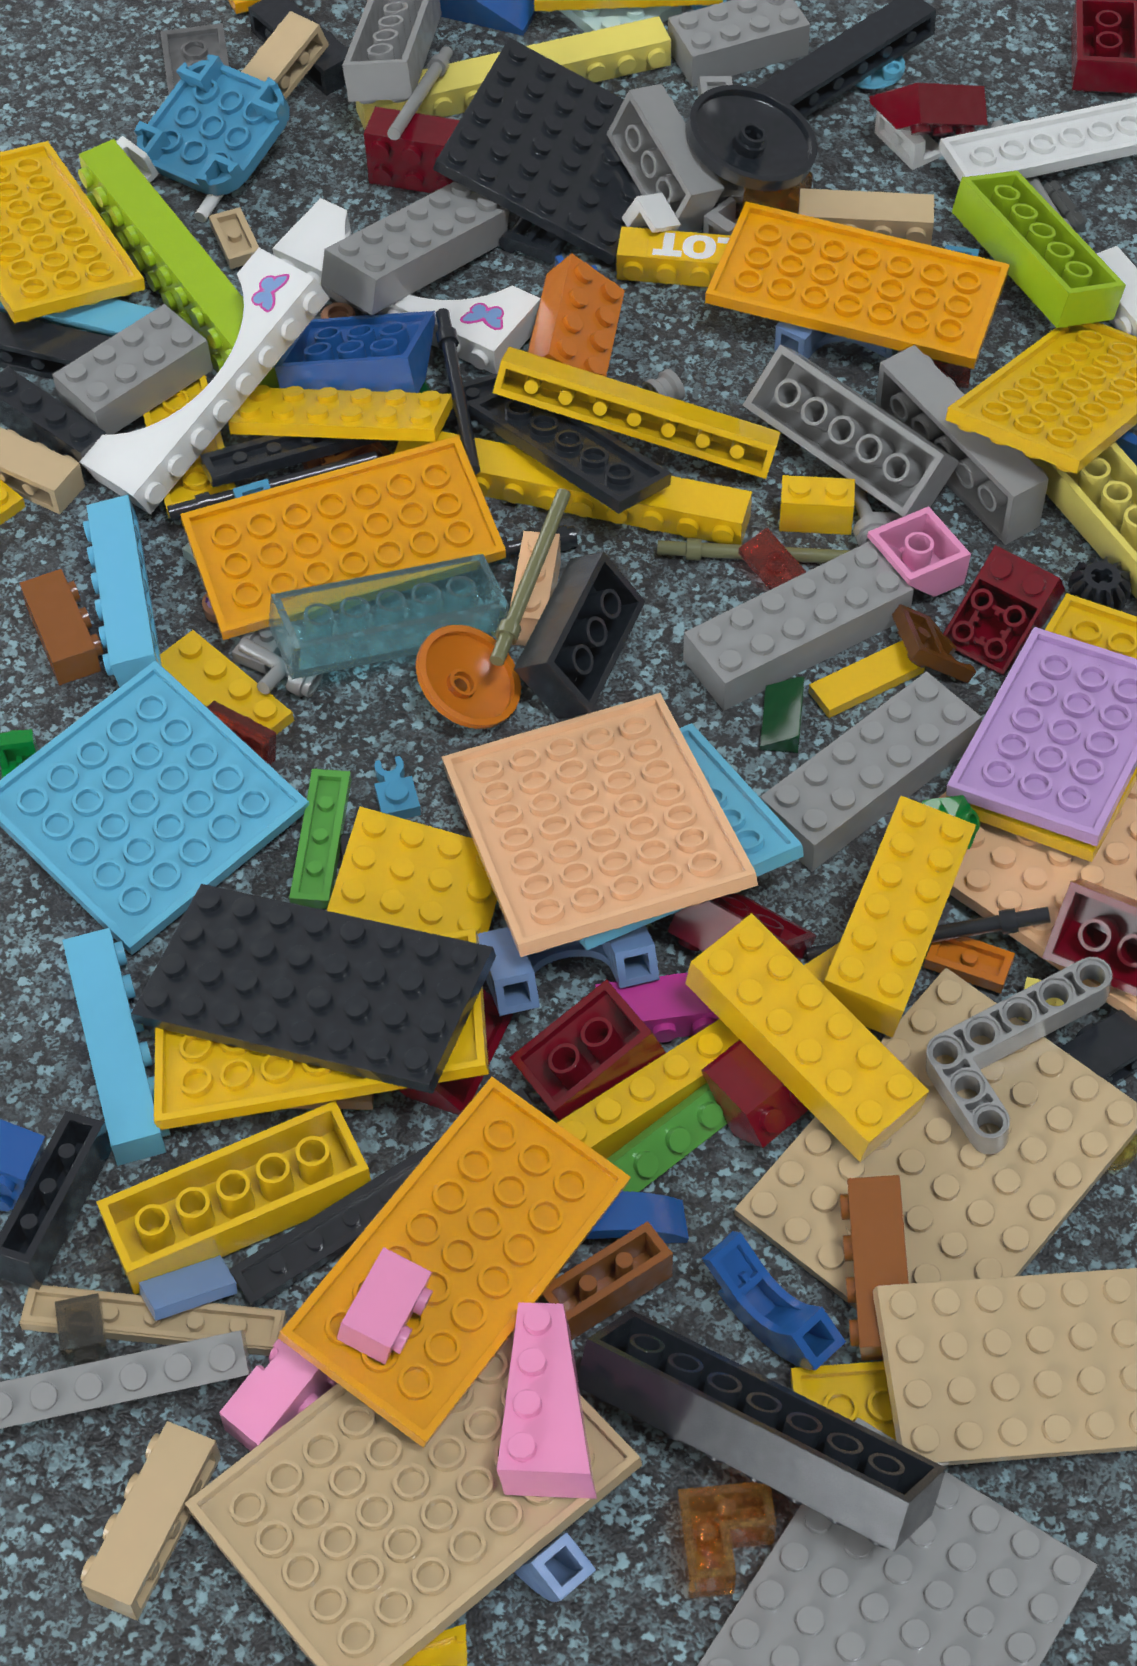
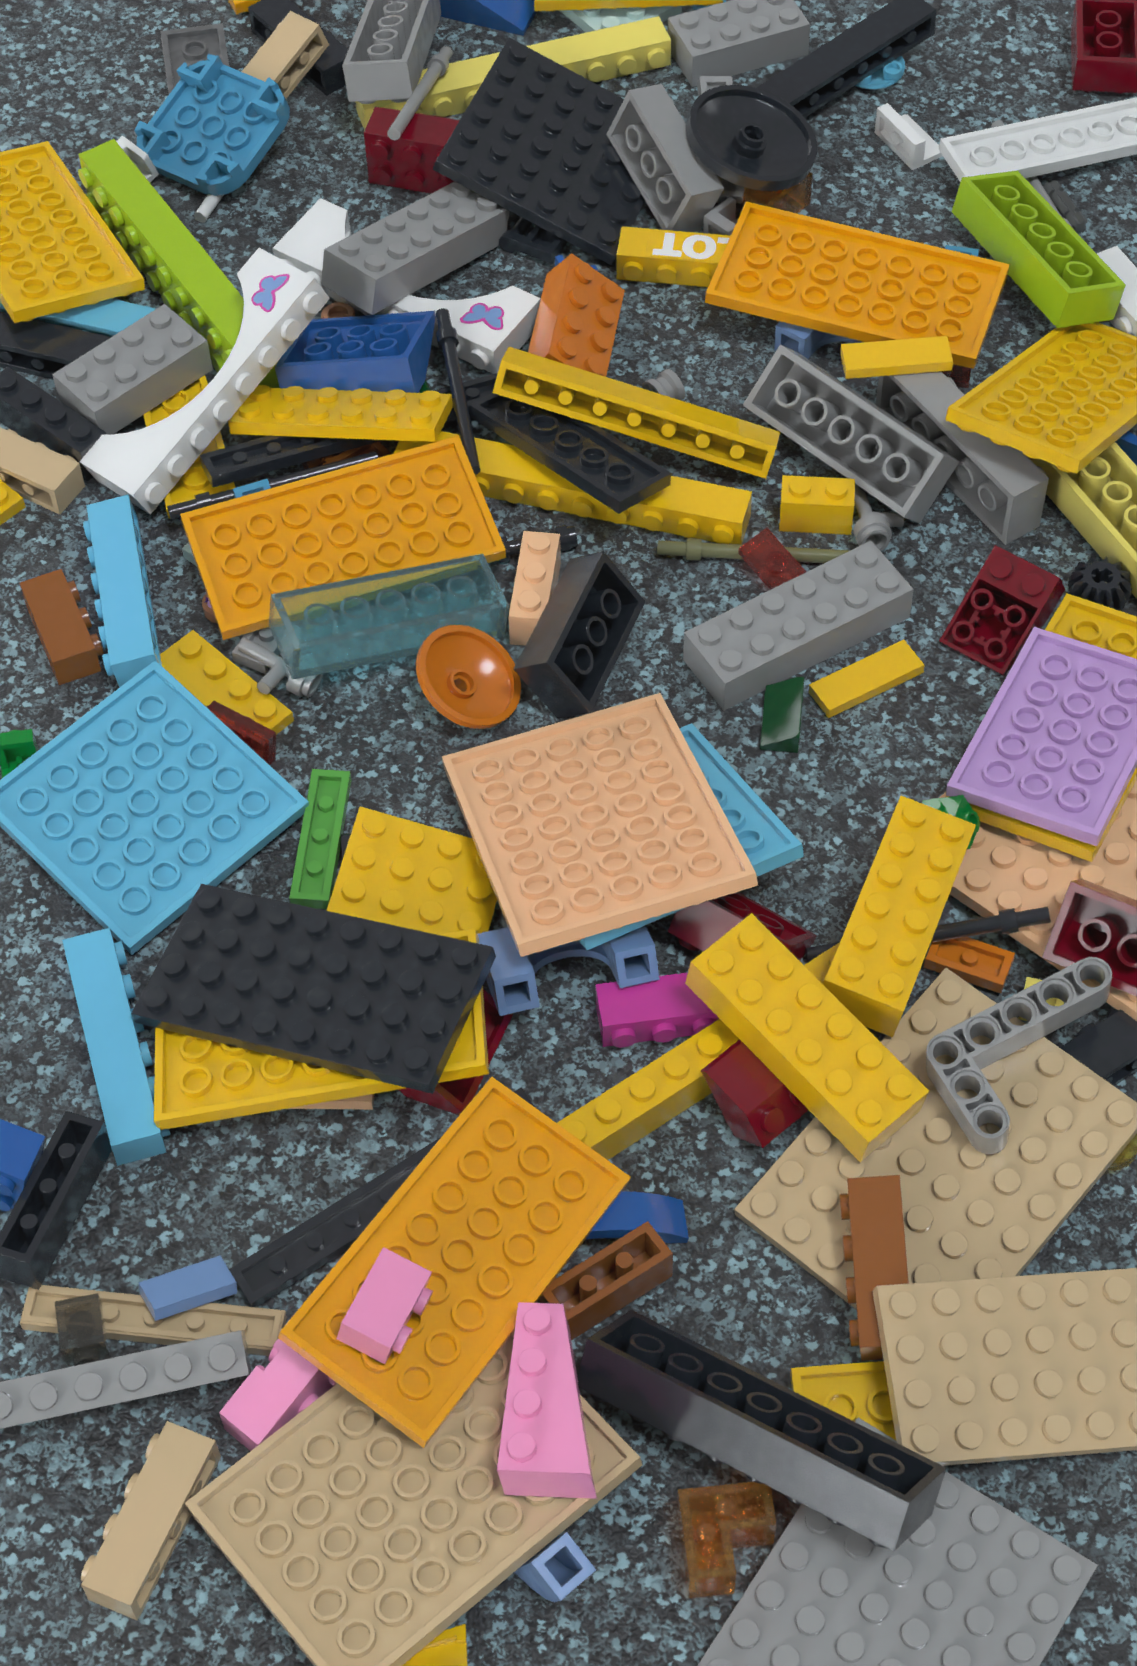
(234, 236): tan plate -> none
(234, 1195): yellow brick -> none
(395, 792): dark azure plate -> none
(509, 628): olive bar -> none
(587, 1051): dark red slope -> none
(651, 211): white panel -> none
(669, 1139): bright green plate -> none
(780, 1321): blue arch -> none
(871, 766): light grey brick -> none
(887, 213): tan brick -> none
(896, 357): none -> yellow tile
(923, 551): bright pink slope -> none
(928, 645): reddish brown wing -> none
(933, 108): dark red slope -> none

